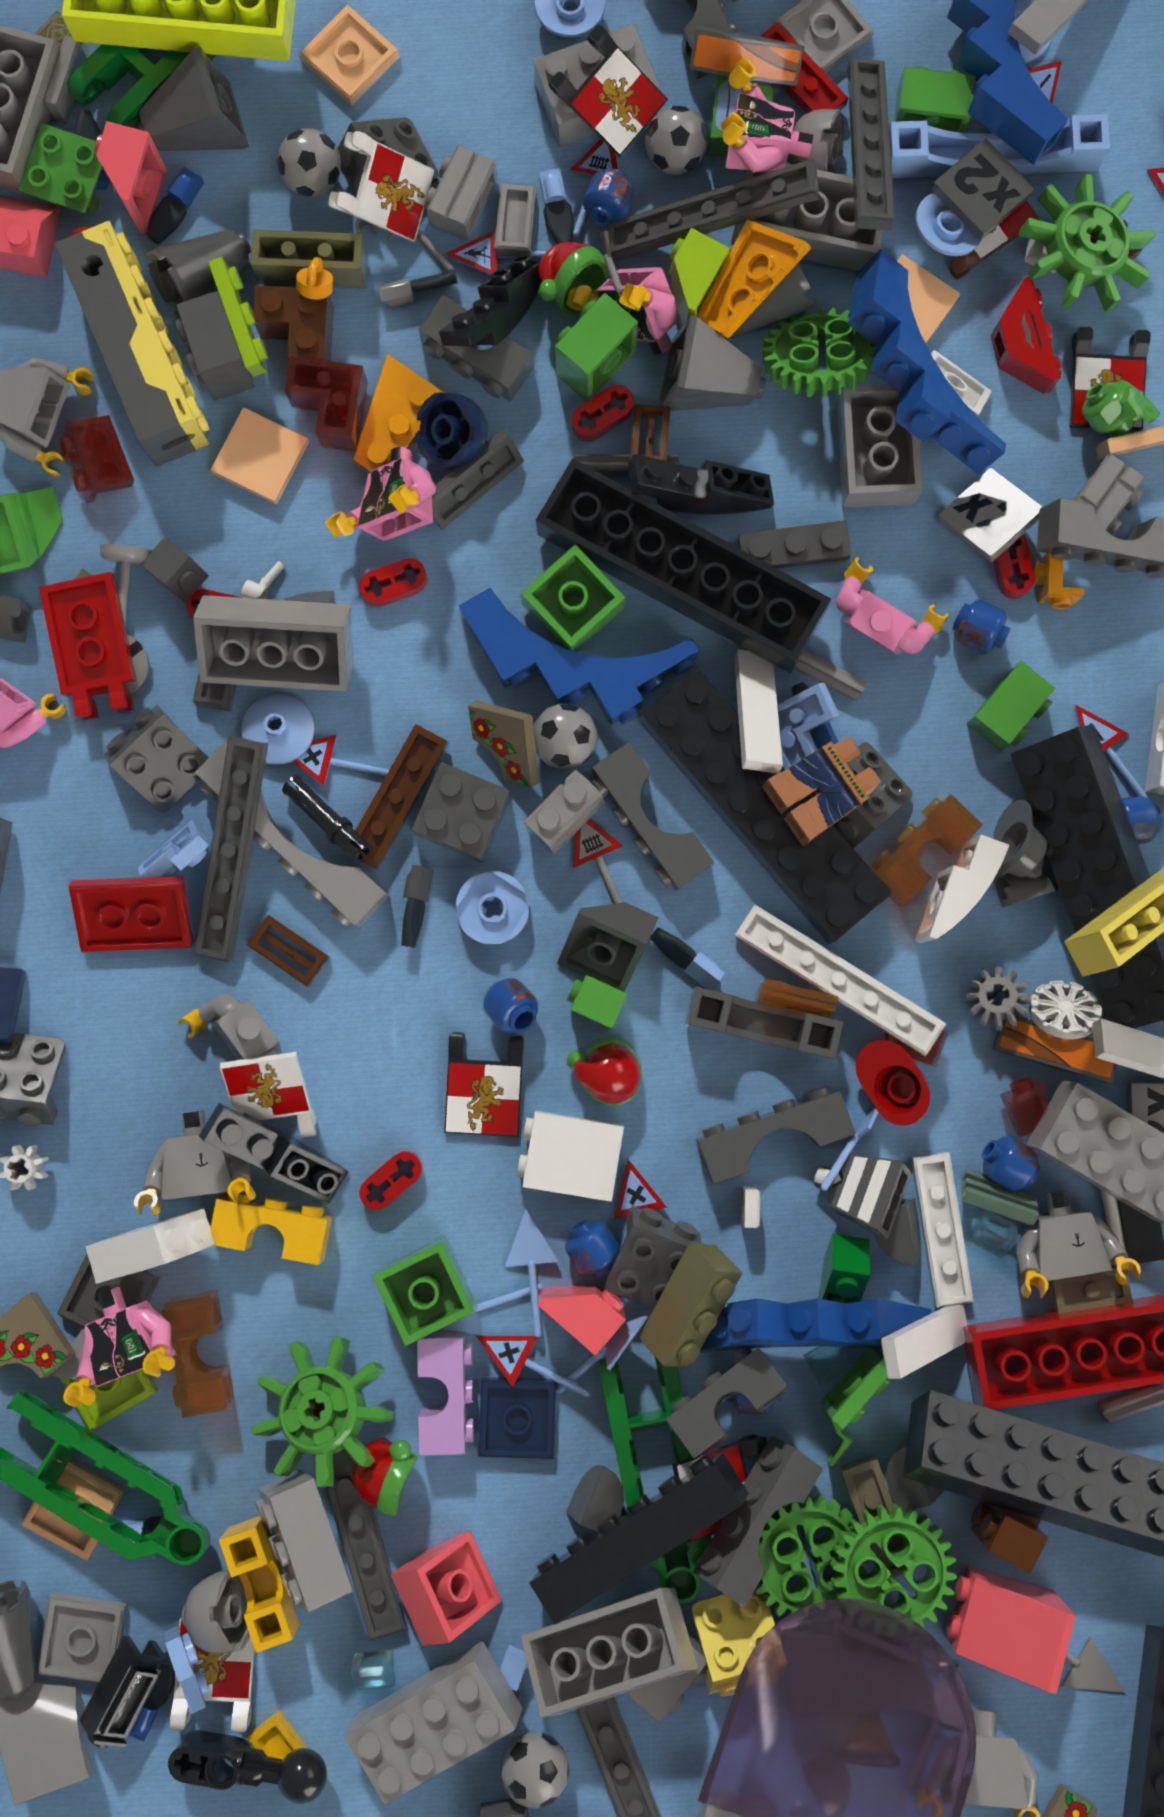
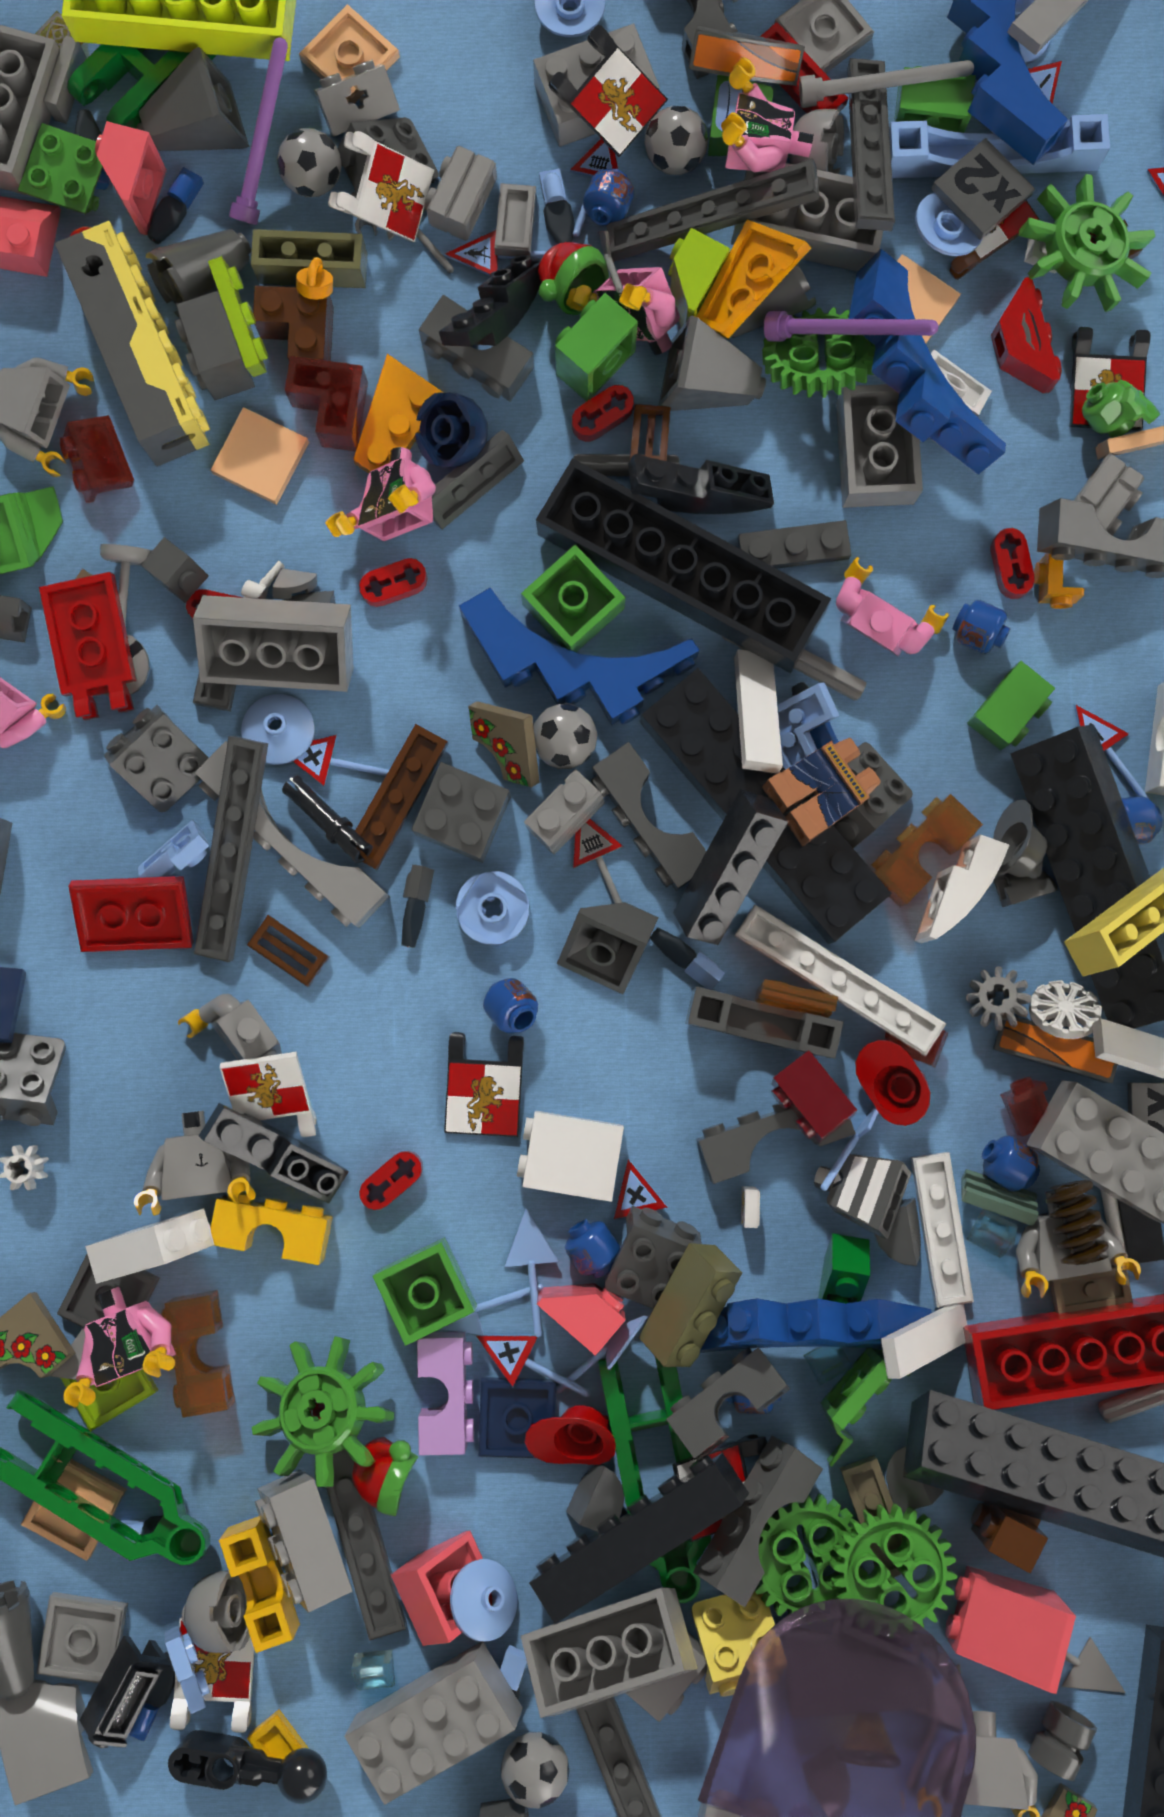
(245, 206): none -> medium lavender piece
(292, 582): none -> light grey tile
(376, 103): none -> light grey brick
(400, 292): piece -> none
(471, 1604): none -> light blue dish
(573, 1438): none -> red piece
(596, 1001): bright green brick -> none
(608, 1070): red piece -> none
(730, 867): none -> black brick
(780, 325): none -> medium lavender piece
(812, 1097): none -> dark red brick
(815, 89): none -> light grey piece
(990, 515): tile -> none
(1062, 1740): none -> dark grey wheel
(1078, 1223): none -> dark brown piece

